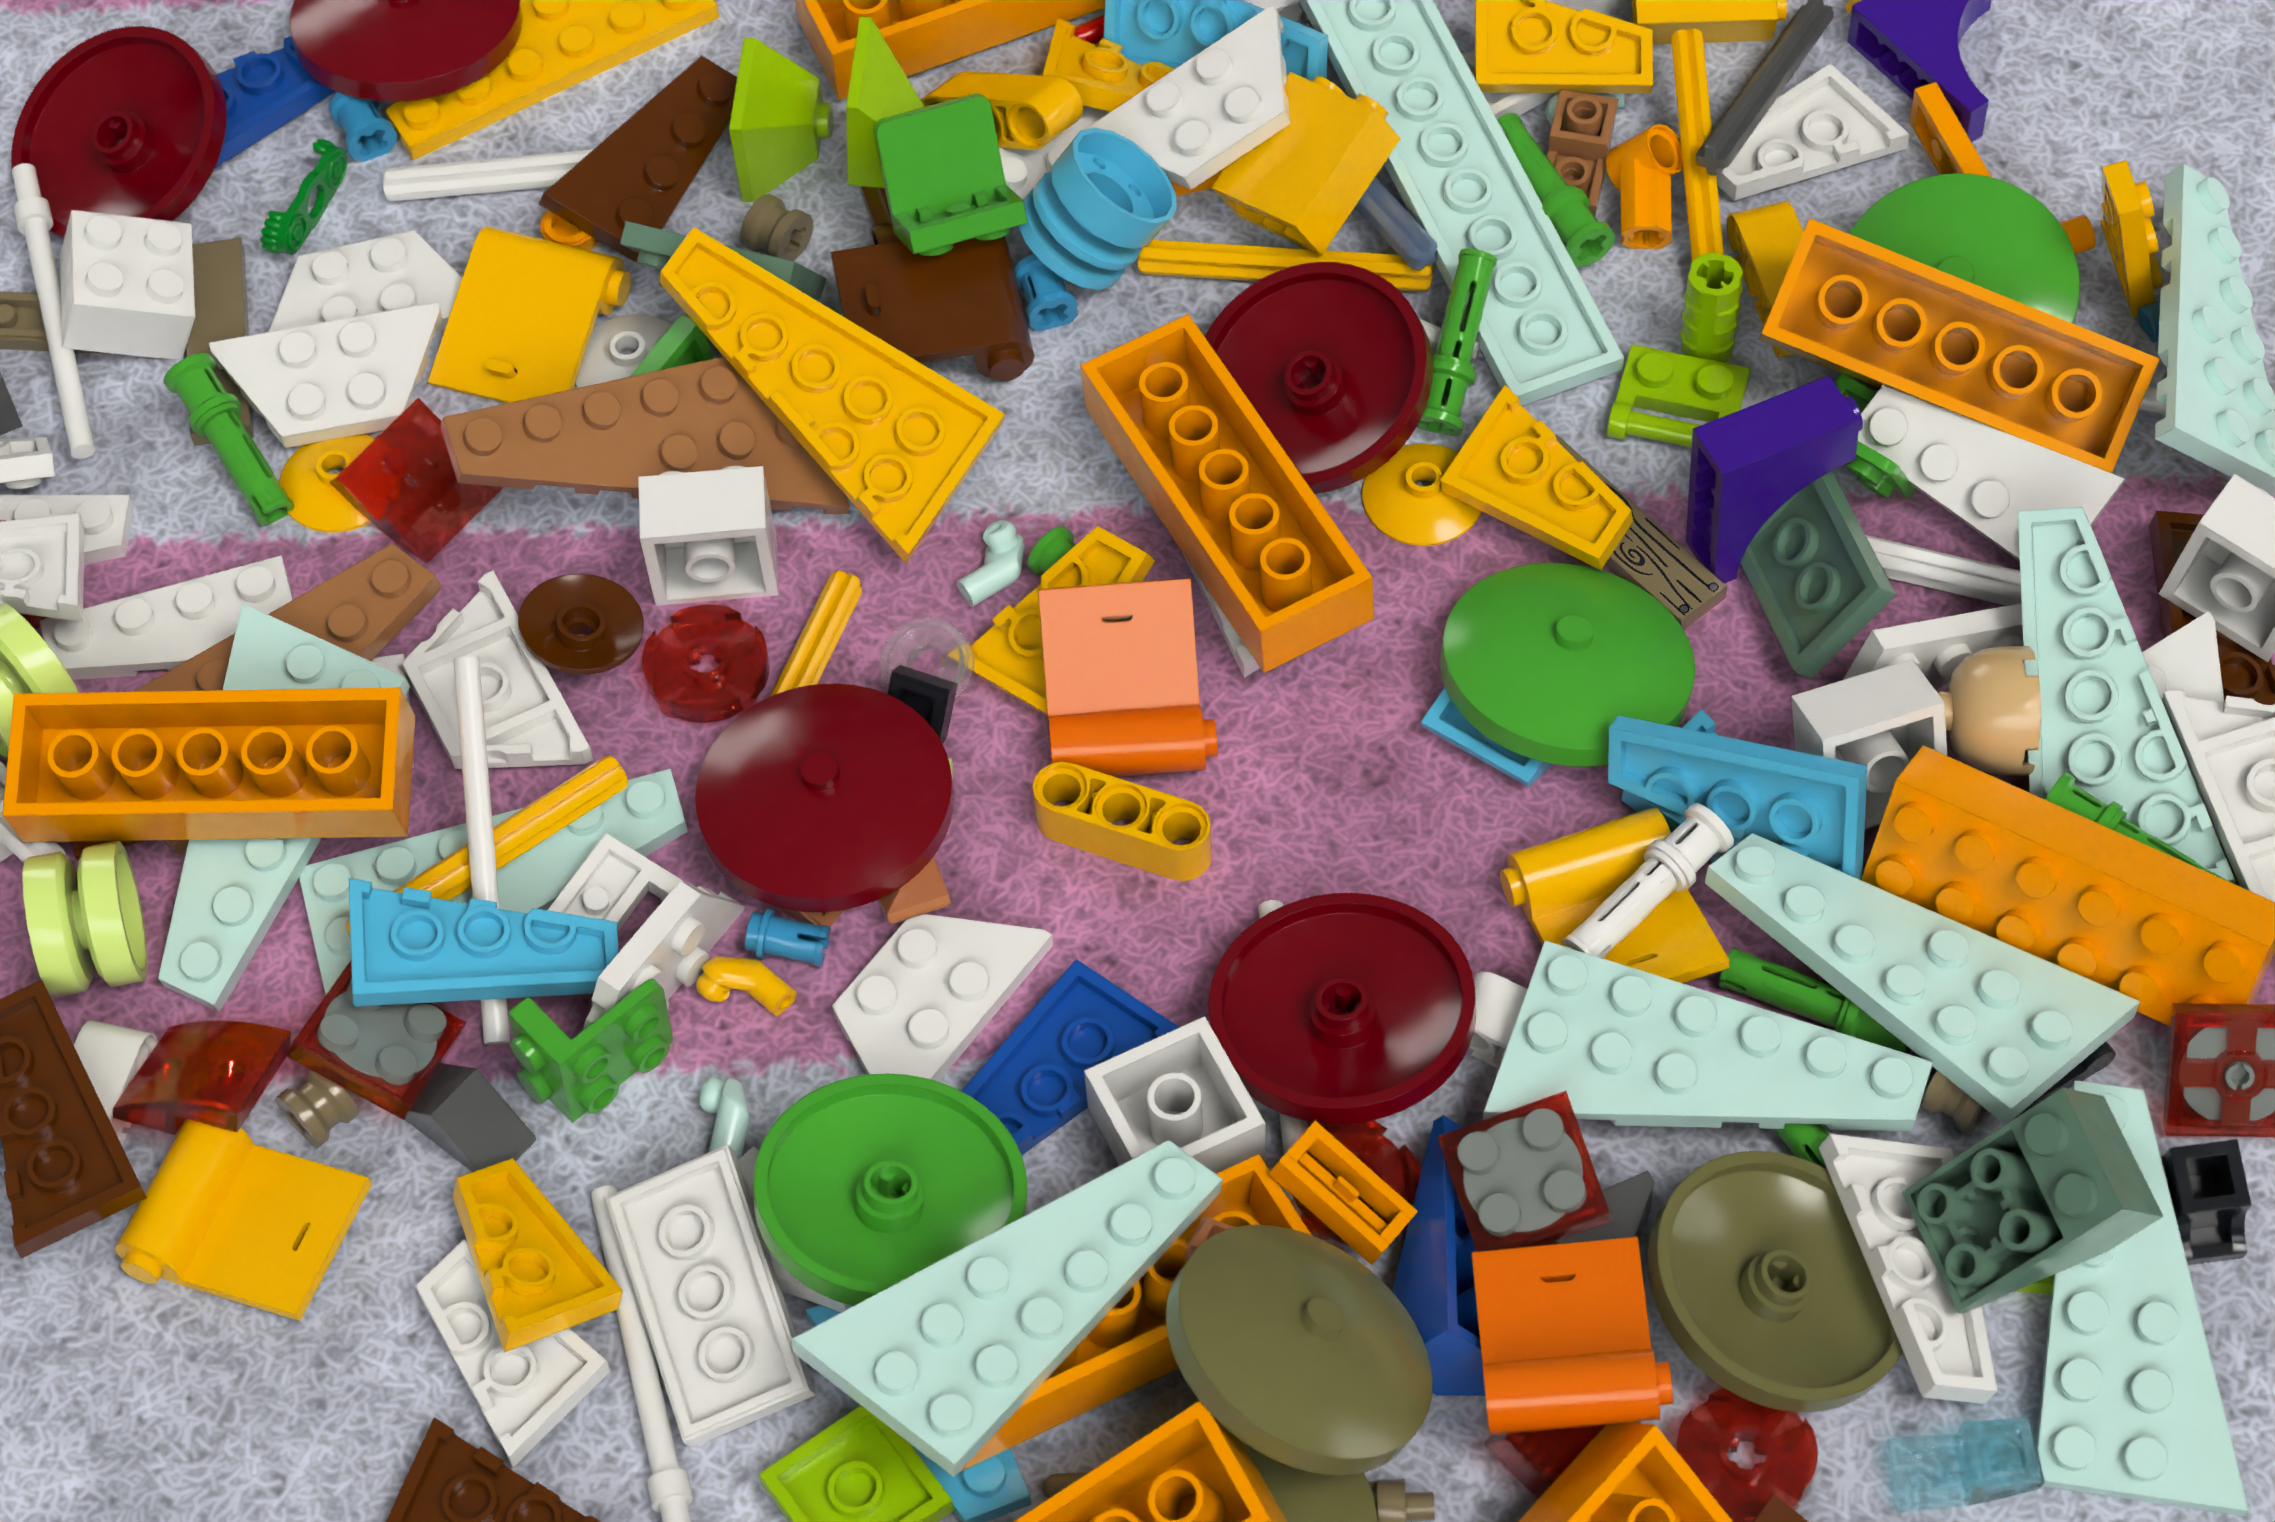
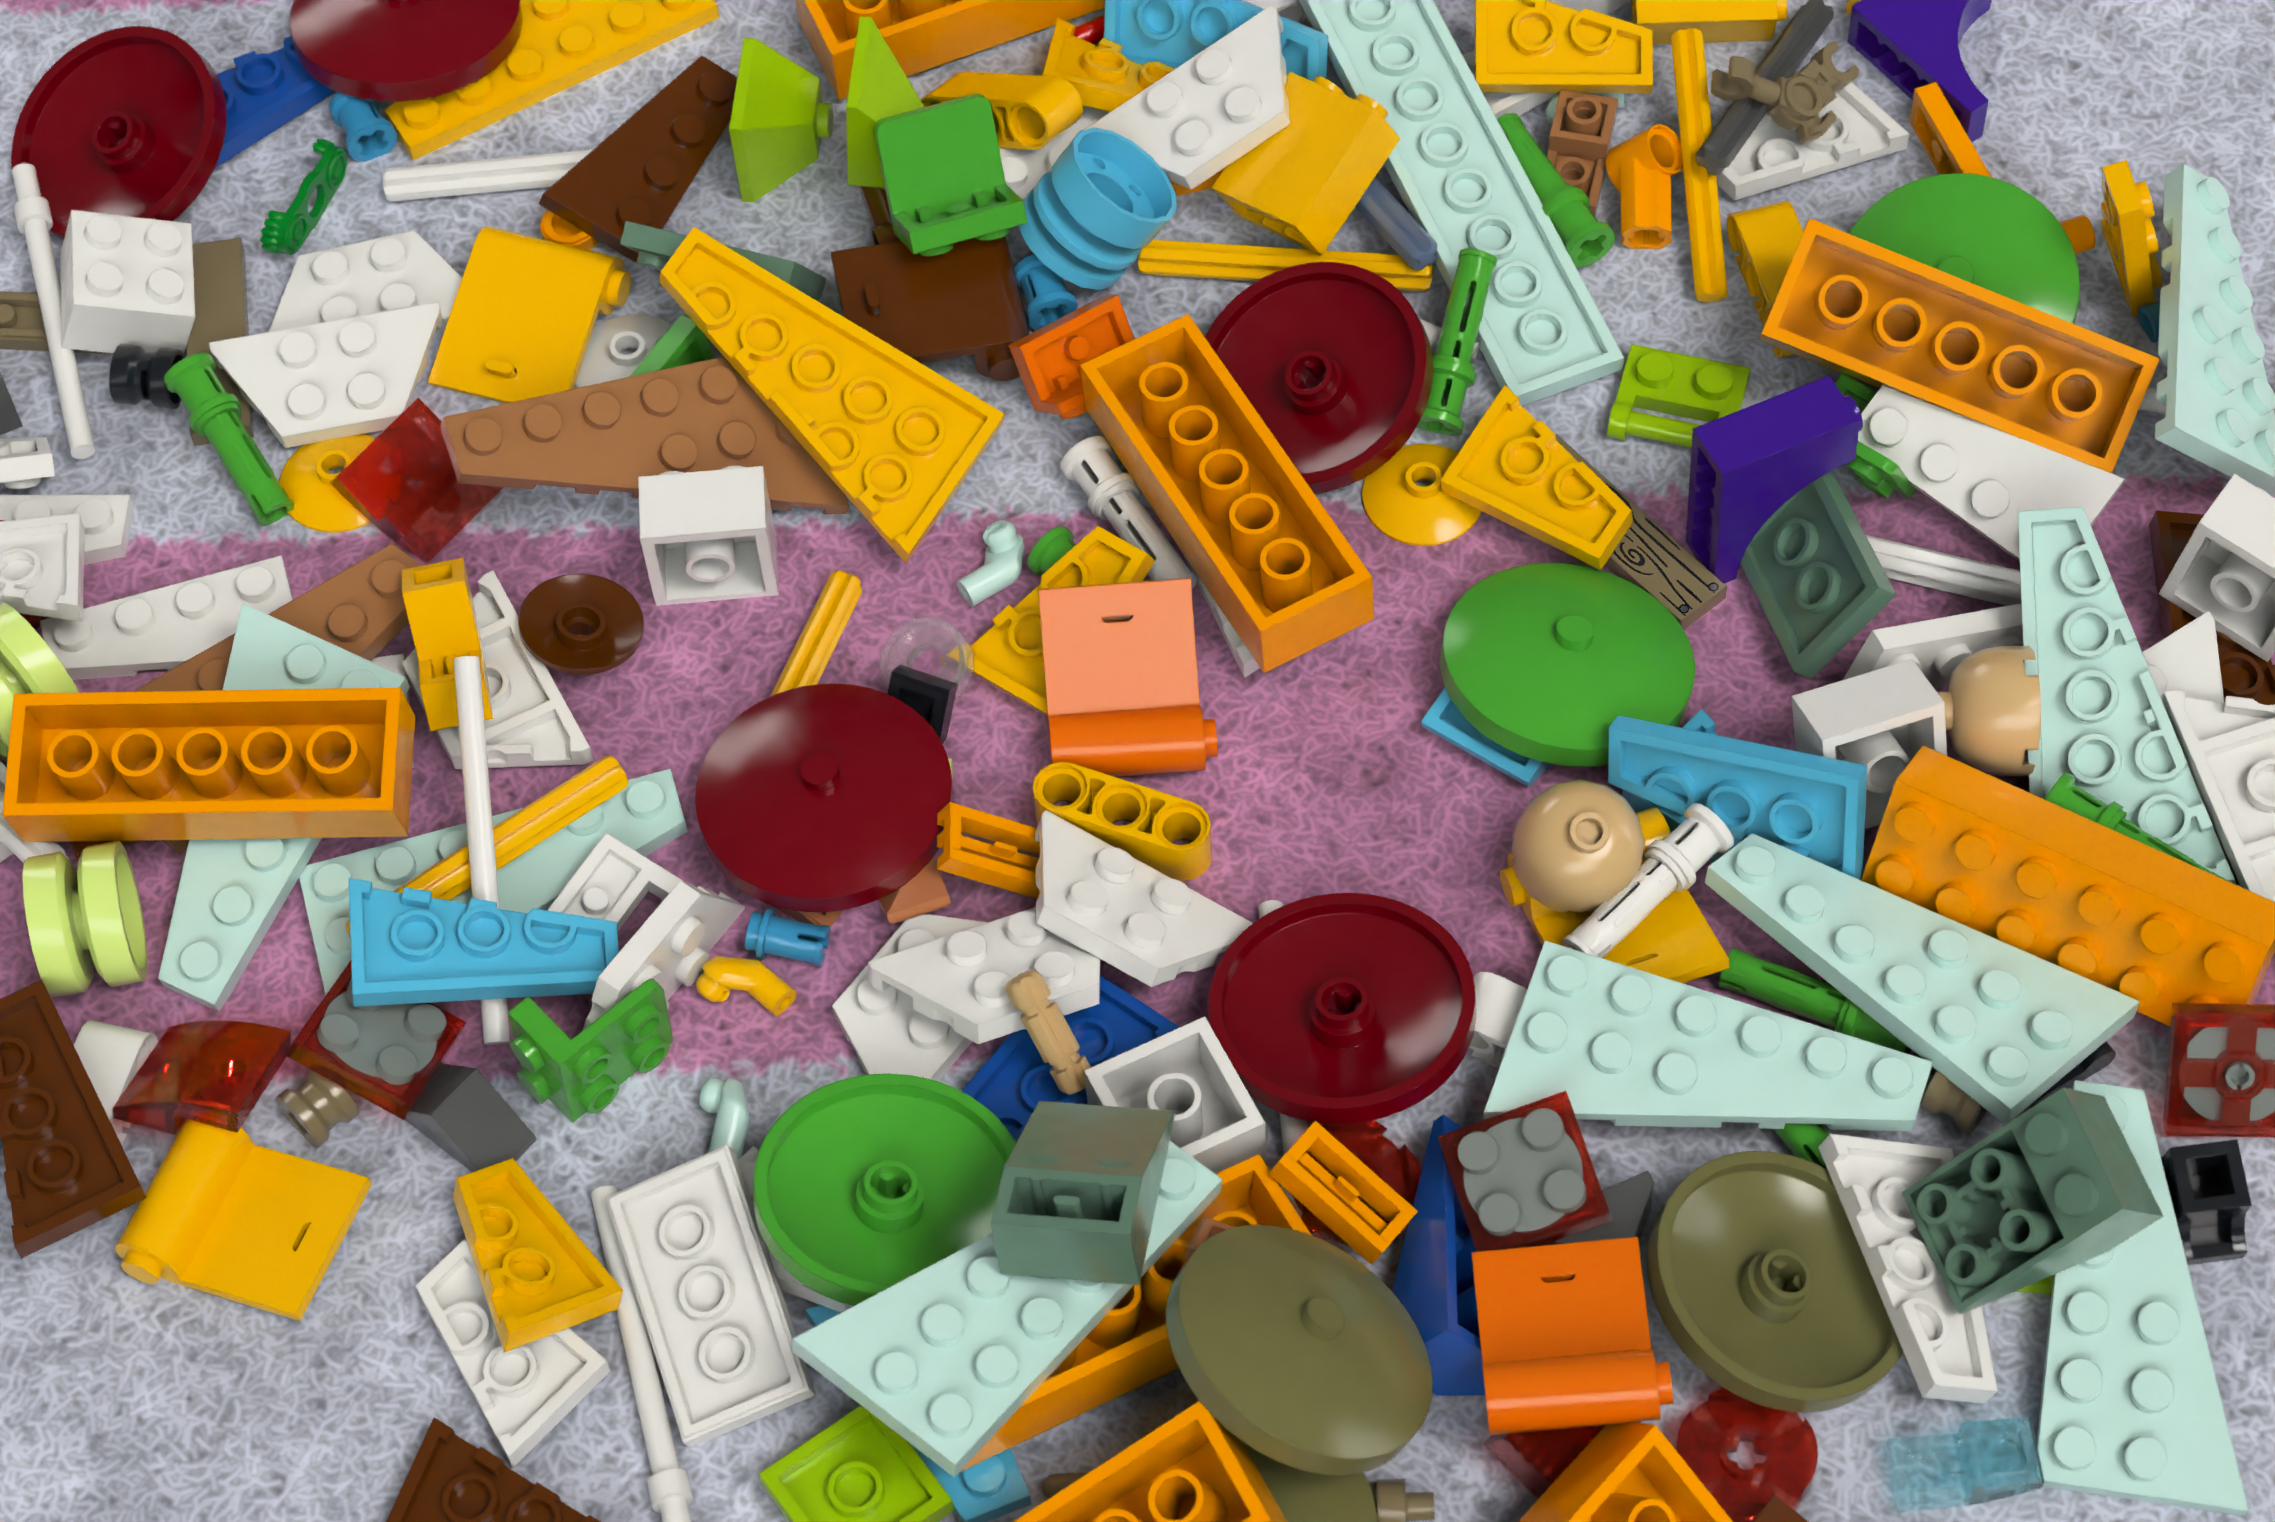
(140, 376): none -> black wheel
(443, 629): none -> yellow brick
(711, 694): clear red plate -> none
(776, 229): dark tan wheel -> none
(967, 973): none -> white wing
(983, 862): none -> light orange tile
(1048, 1030): none -> tan axle
(1053, 354): none -> orange bracket
(1081, 1192): none -> sand green slope
(1115, 498): none -> white pin
(1125, 908): none -> white wing
(1577, 846): none -> tan cylinder
(1711, 307): lime axle -> none
(1792, 100): none -> dark tan piece

